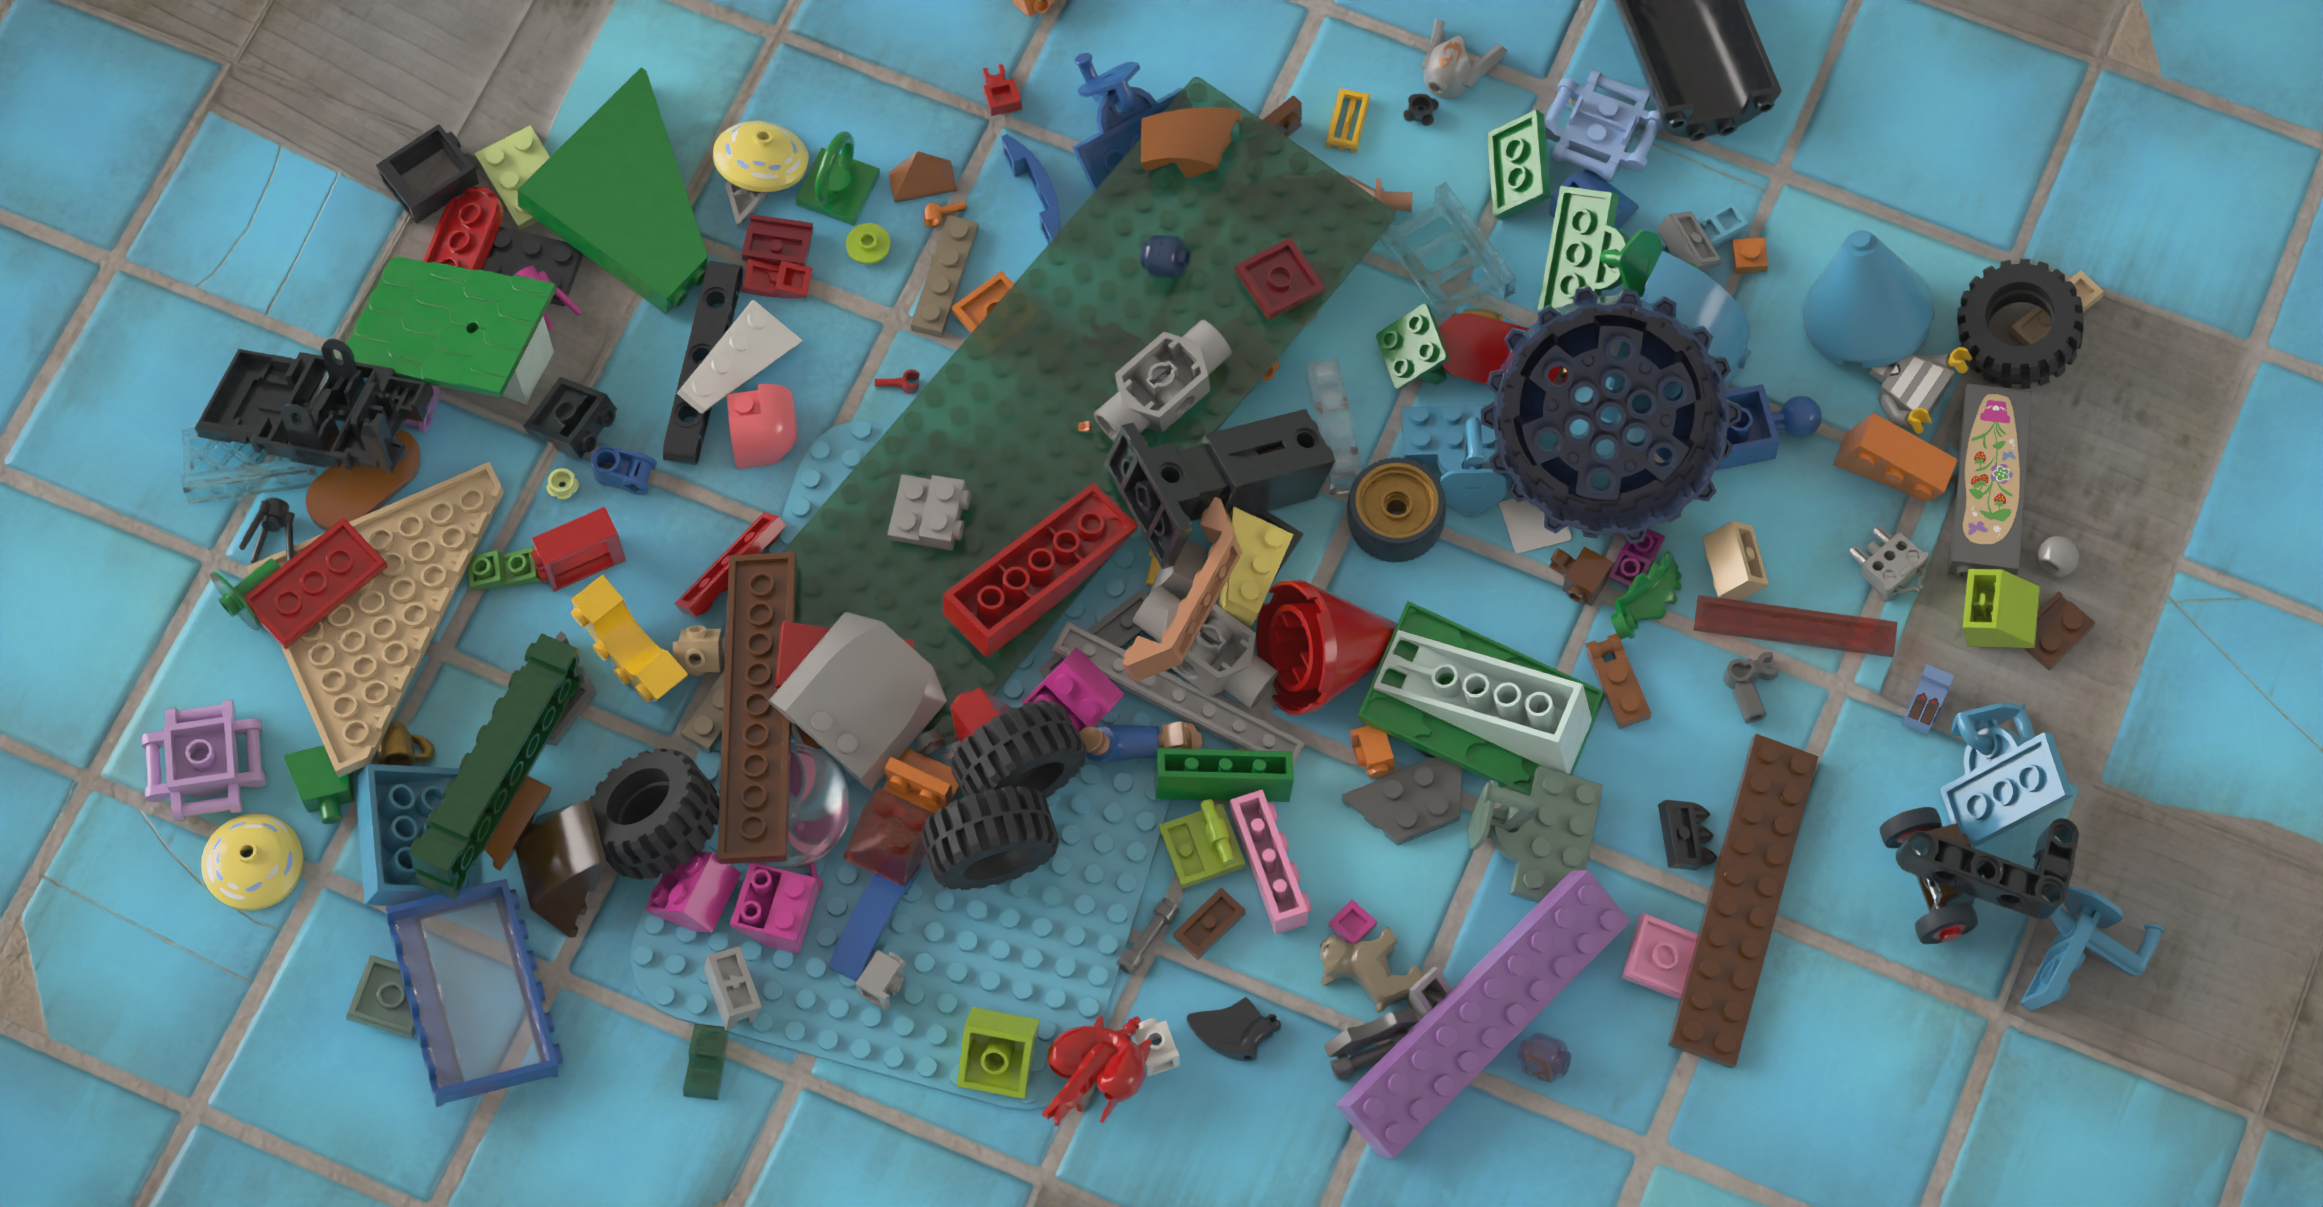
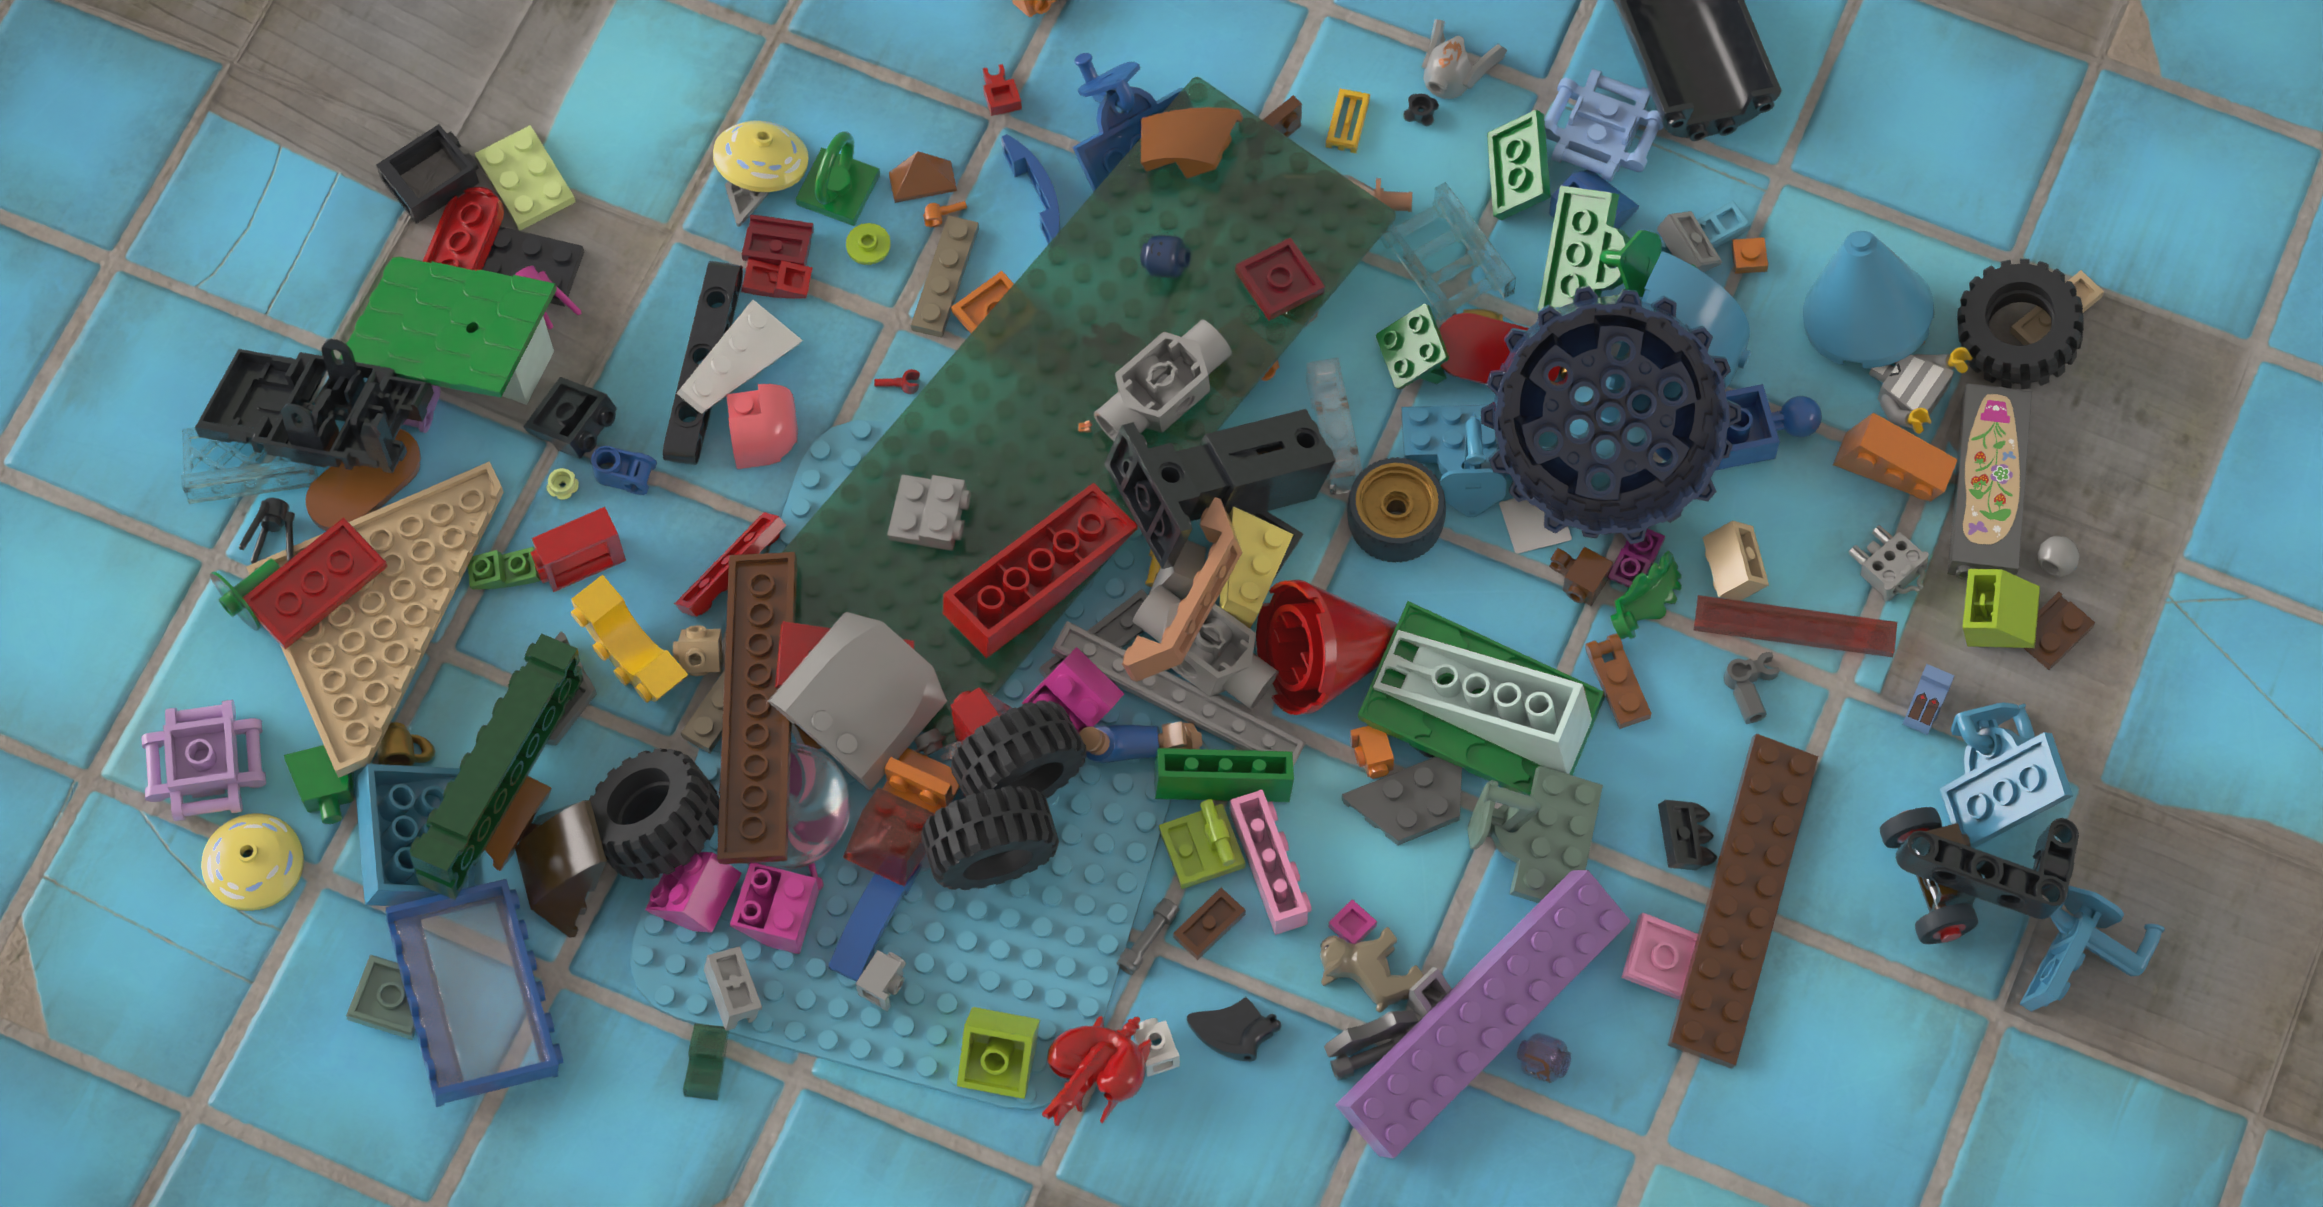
(623, 198): green slope -> none

